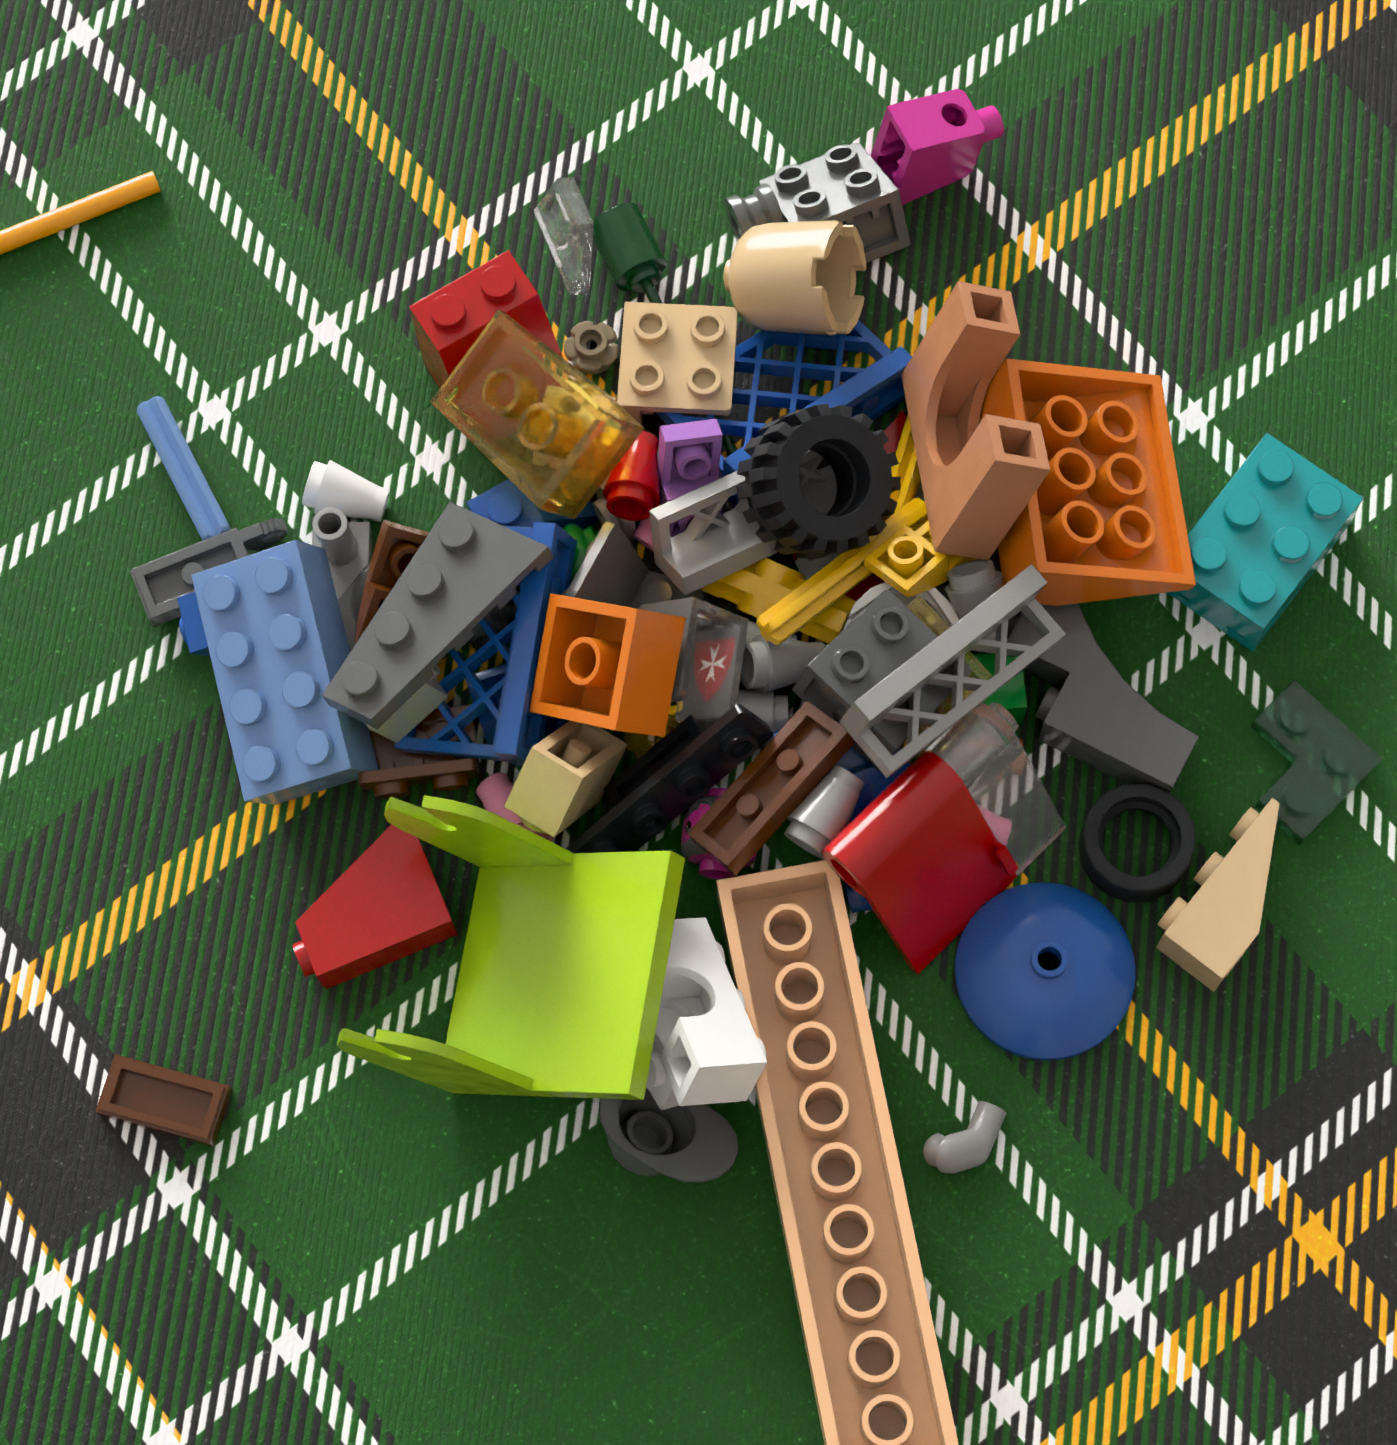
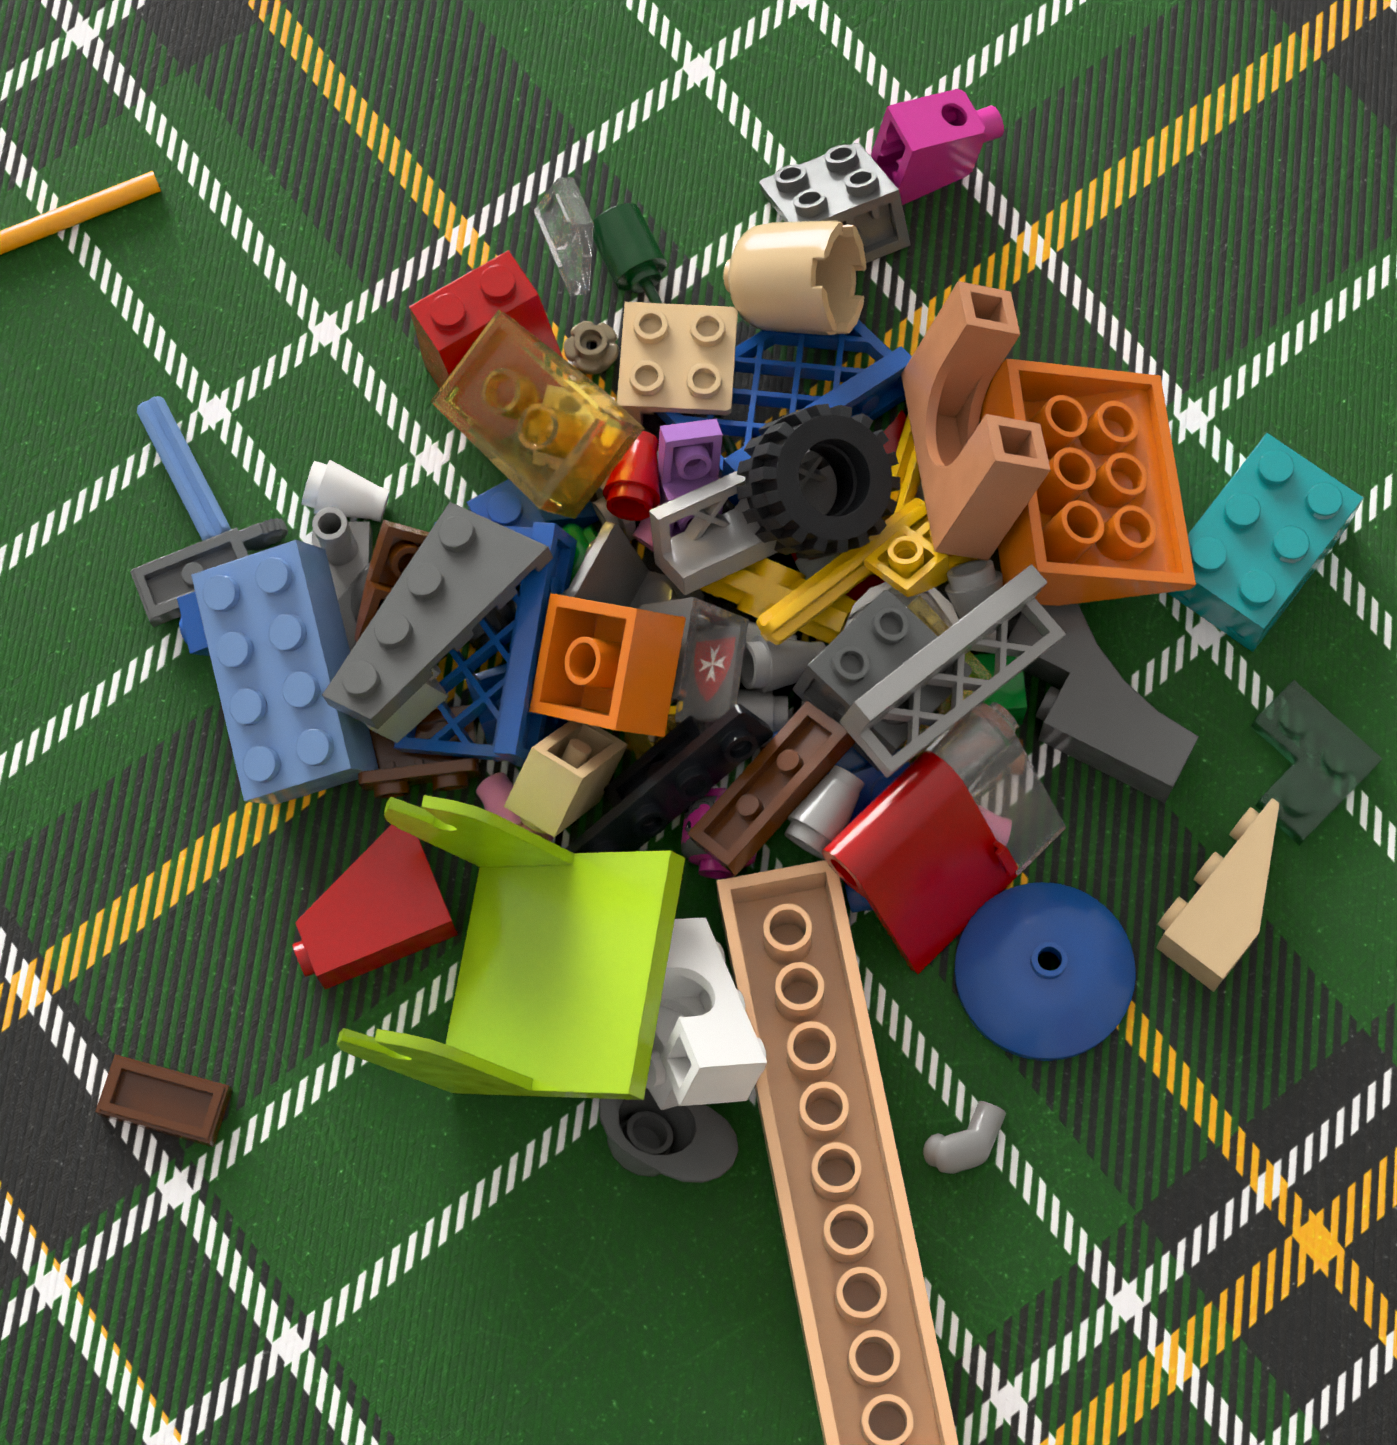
(752, 210): dark grey wheel -> none
(1152, 801): black tyre -> none

